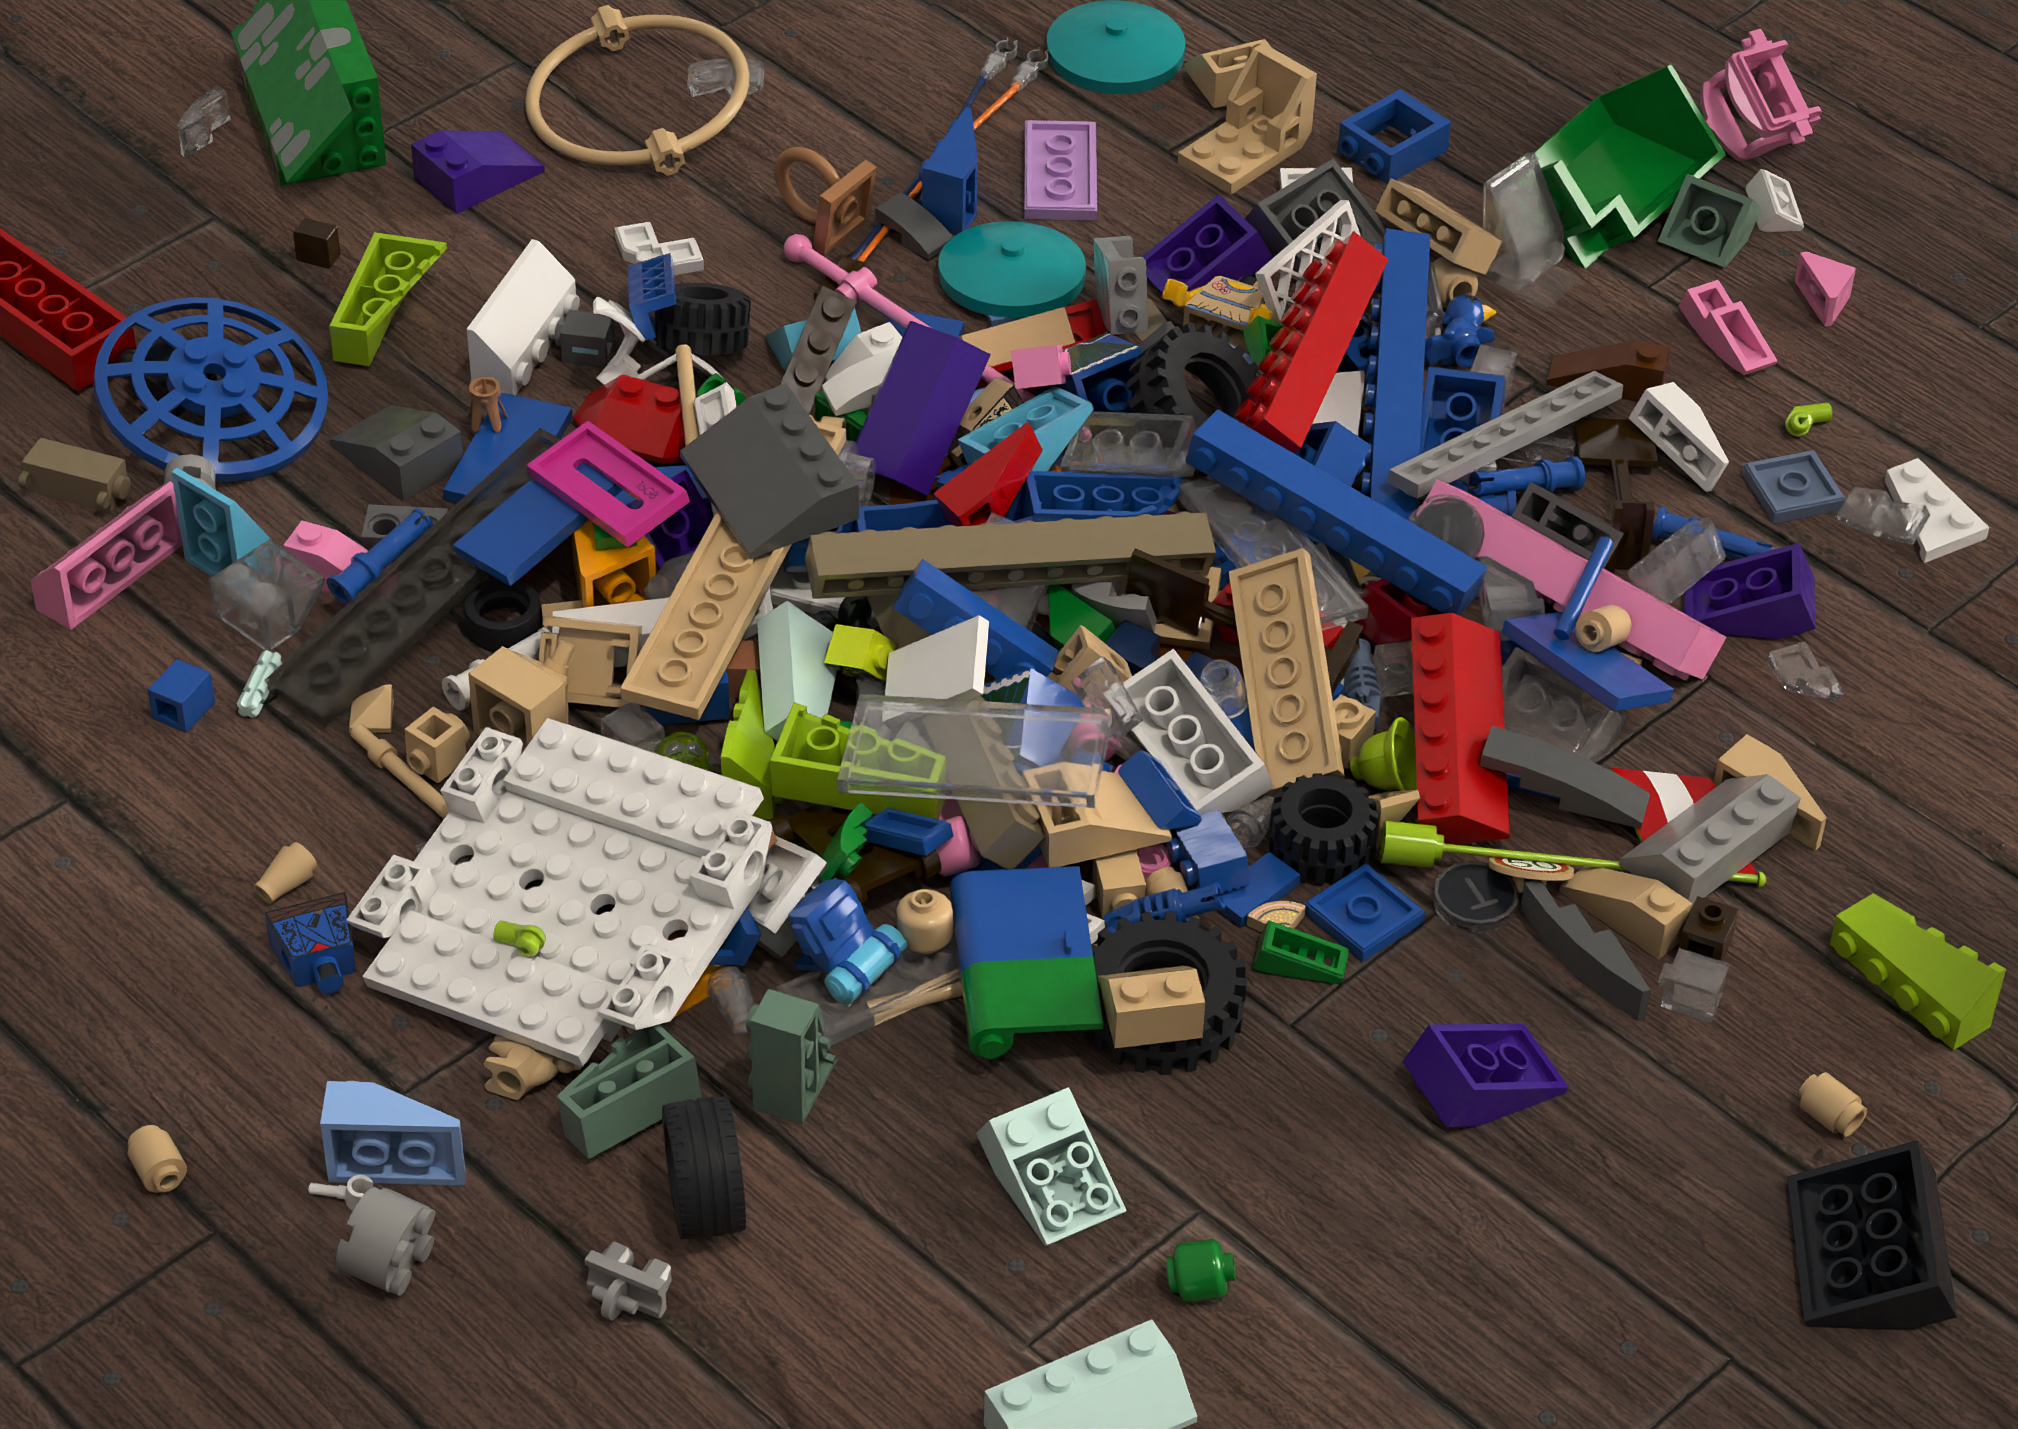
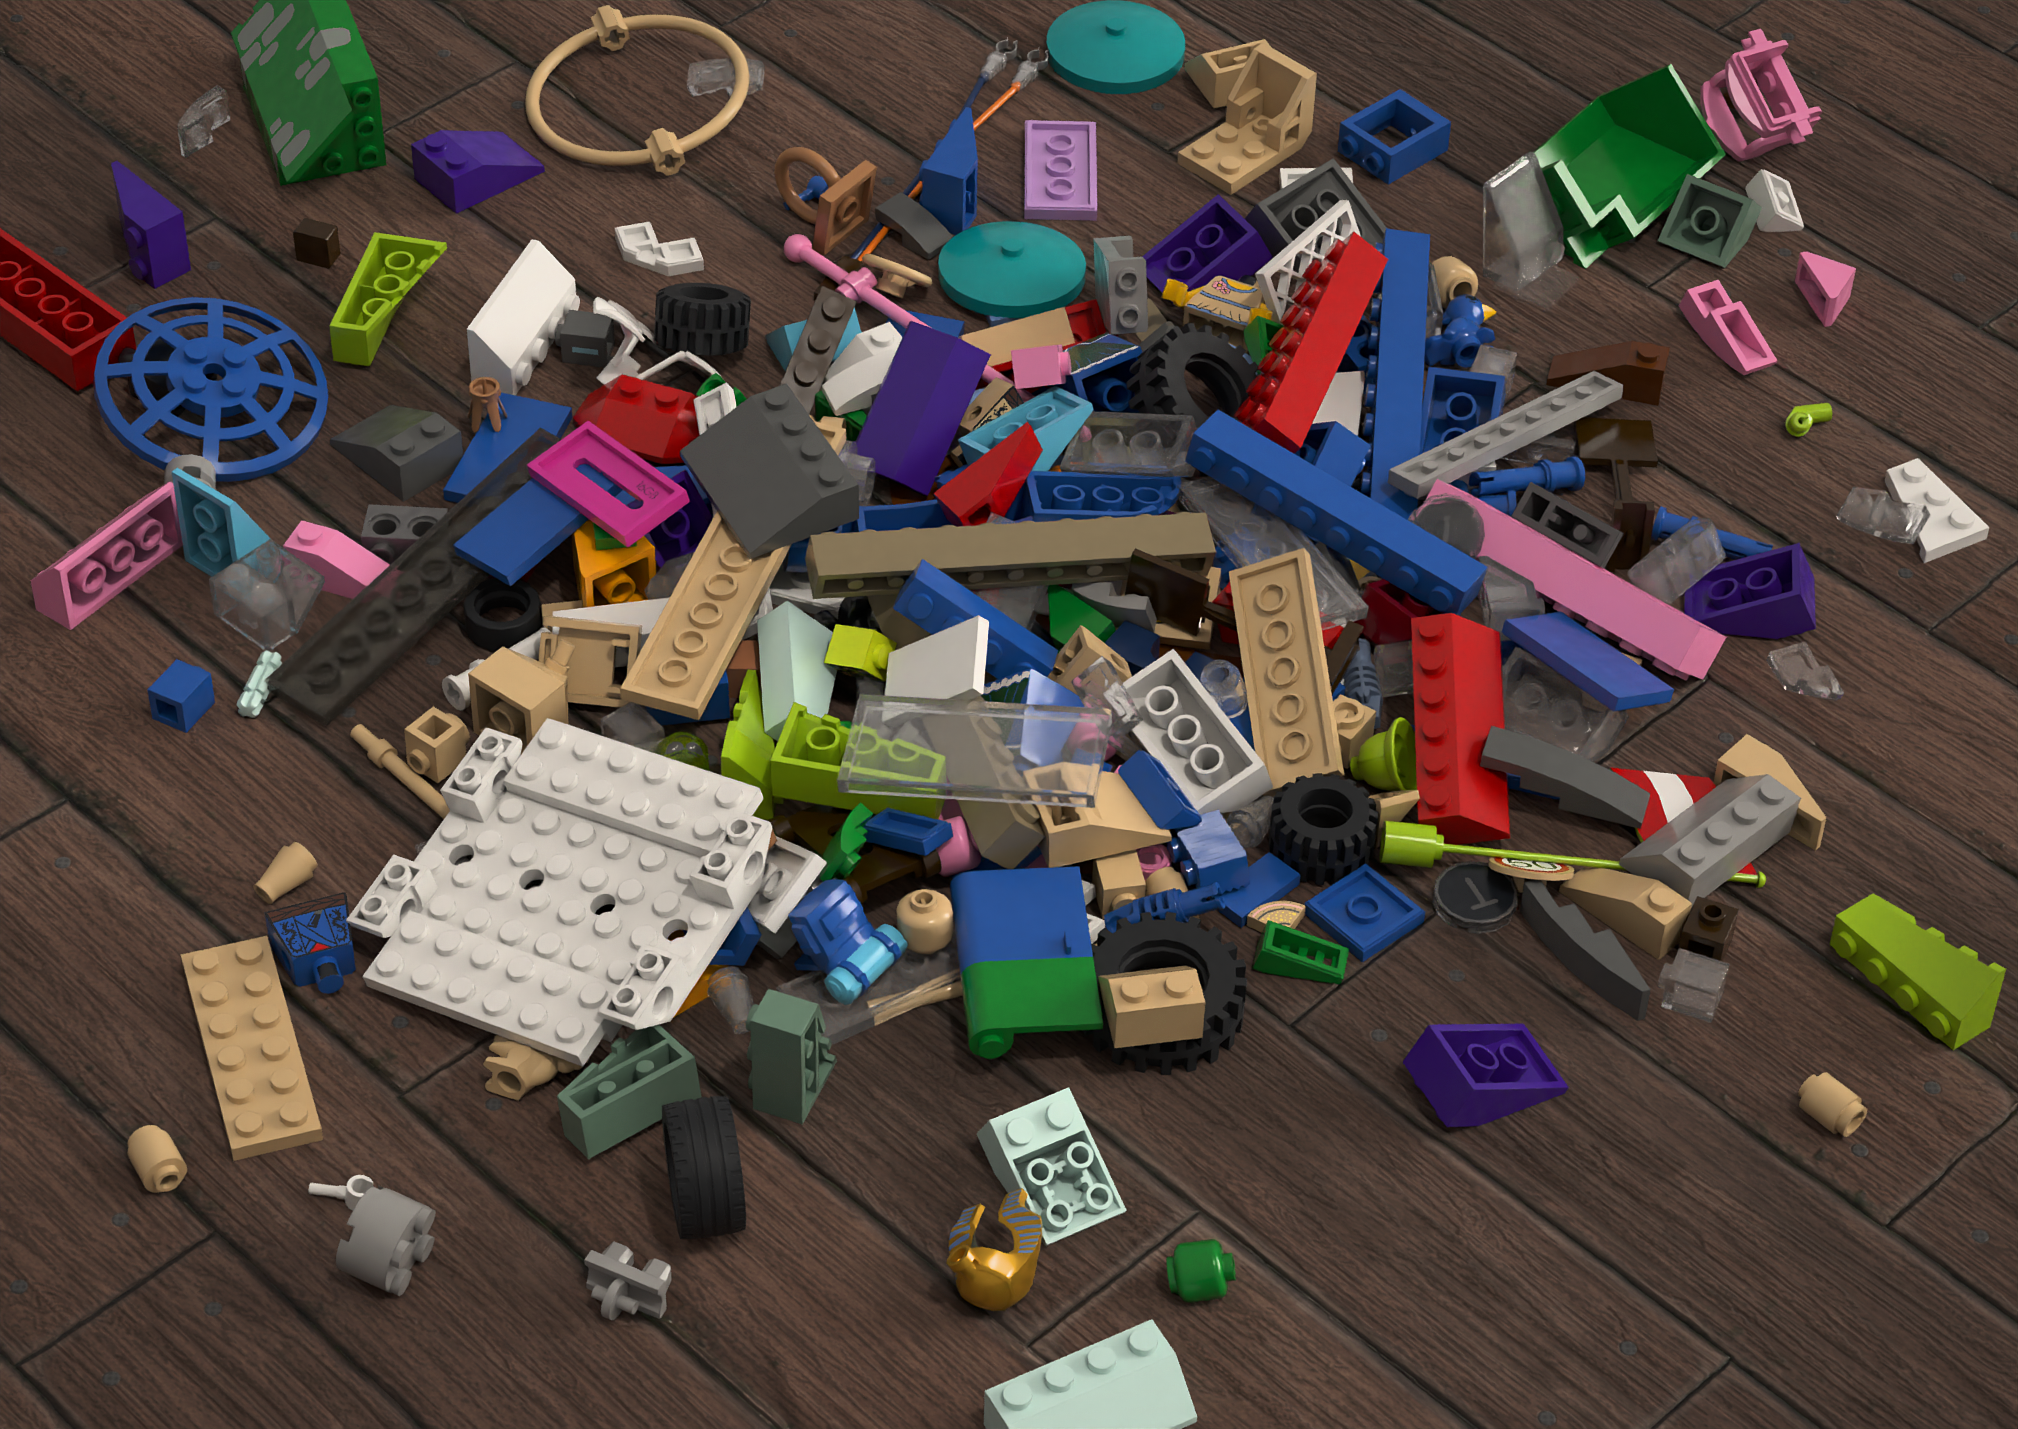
(75, 475): dark tan brick -> none
(151, 229): none -> dark purple slope
(251, 1048): none -> tan plate
(369, 565): blue pin -> none
(373, 710): tan slope -> none
(388, 1137): light blue slope -> none
(526, 937): lime arm -> none
(650, 289): blue fence -> none
(687, 392): tan bar -> none
(814, 189): none -> blue hand
(895, 276): none -> tan piece
(988, 1275): none -> pearl gold piece
(1448, 230): tan brick -> none
(1583, 588): blue bar -> none
(1603, 628): tan brick -> none
(1681, 432): white slope -> none
(1793, 486): sand blue tile -> none
(1872, 1242): black slope -> none

